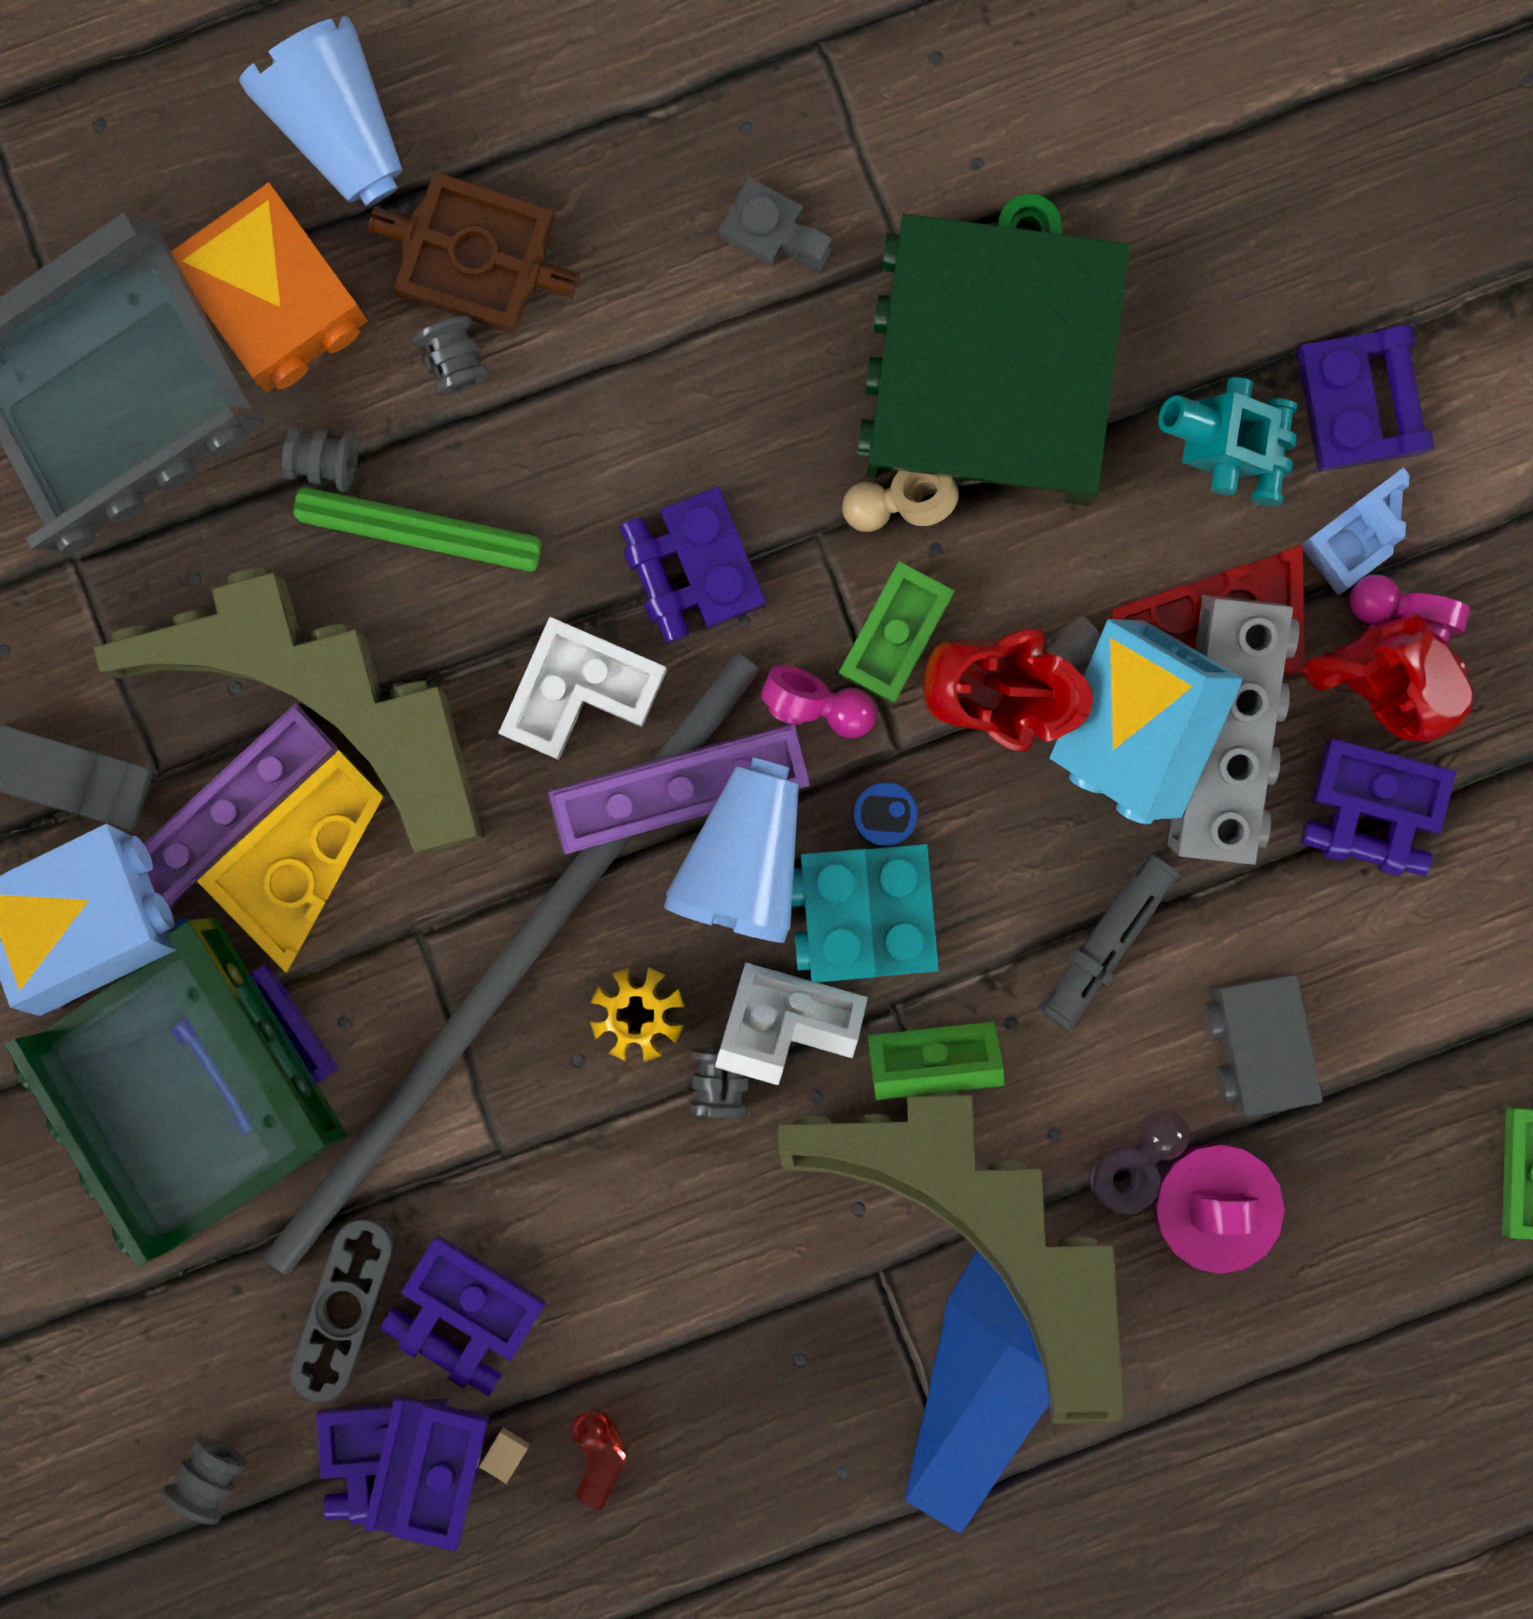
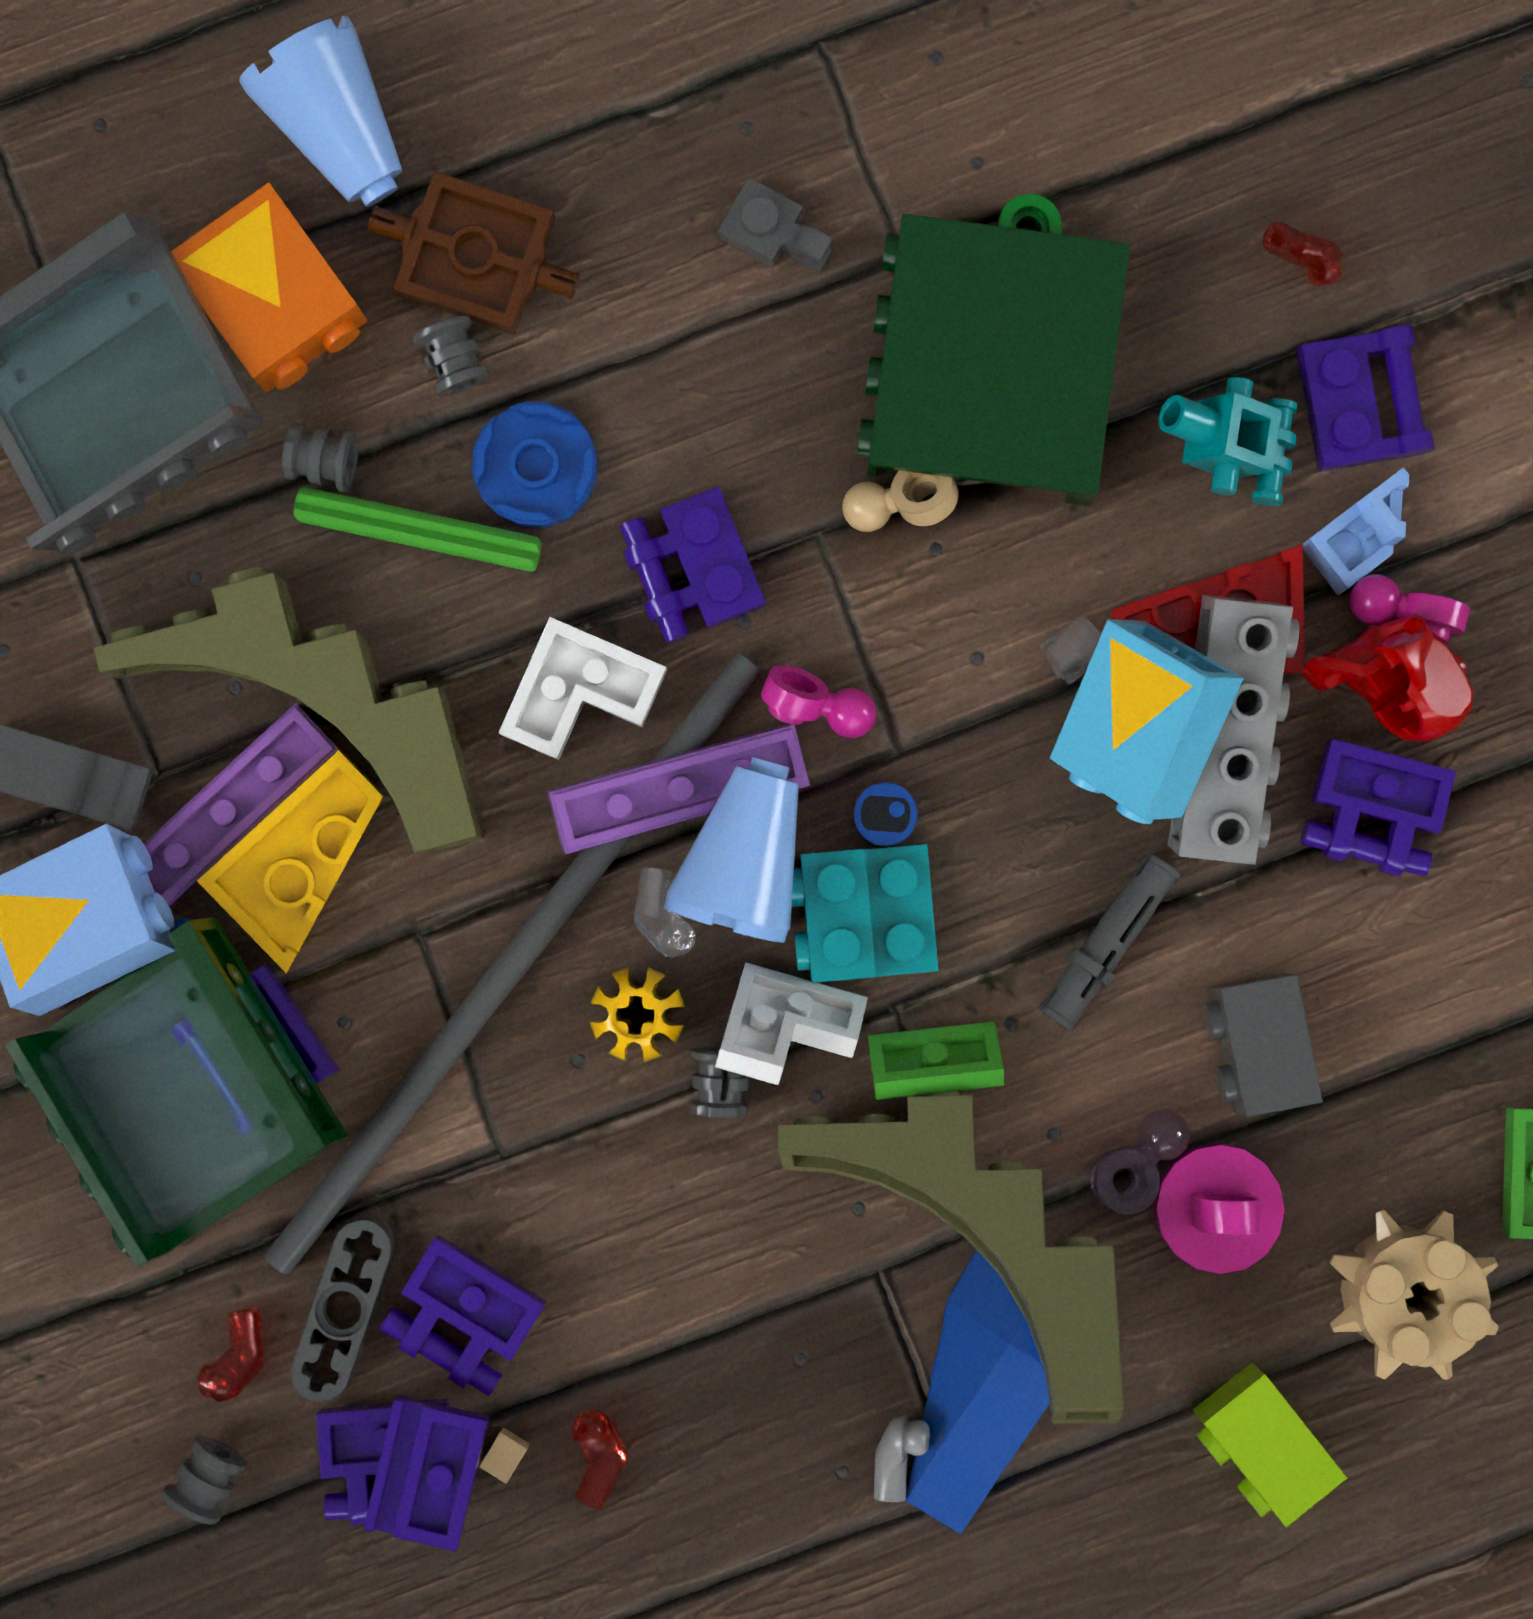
(240, 1362): none -> clear red arm
(535, 465): none -> blue tile
(660, 927): none -> clear arm
(891, 1455): none -> light grey arm
(896, 633): bright green plate -> none
(1006, 688): red head -> none
(1269, 1444): none -> lime brick
(1304, 250): none -> clear red arm
(1450, 1311): none -> tan brick

